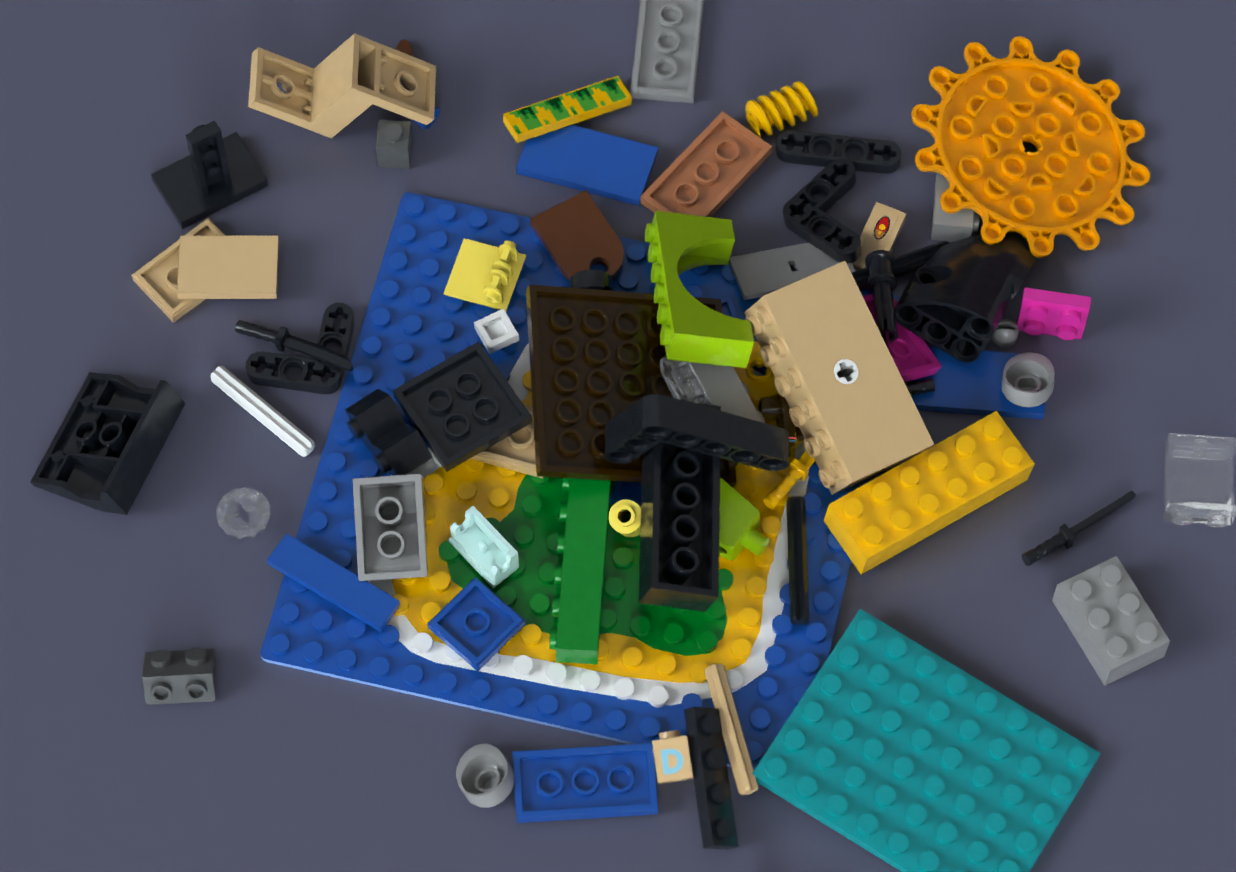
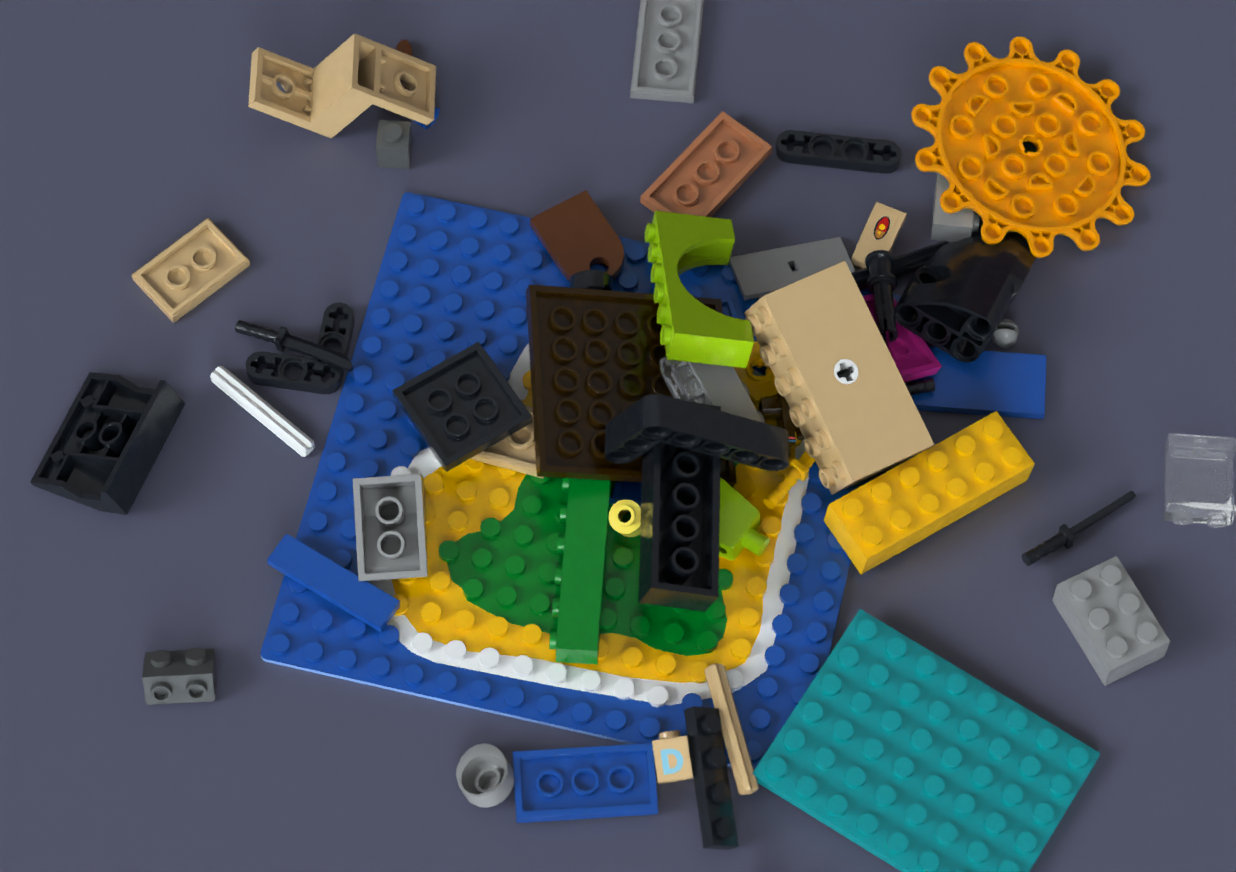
(210, 177): black piece -> none
(228, 267): tan tile -> none
(251, 501): clear gear -> none
(380, 426): black brick -> none
(476, 624): blue tile -> none
(484, 547): light aqua hinge -> none
(485, 273): light yellow hinge -> none
(496, 331): white plate -> none
(567, 109): tile -> none
(590, 162): blue tile -> none
(780, 107): yellow piece -> none
(797, 560): black axle -> none
(815, 214): black beam -> none
(1028, 379): light grey hat -> none
(1053, 313): dark pink plate -> none

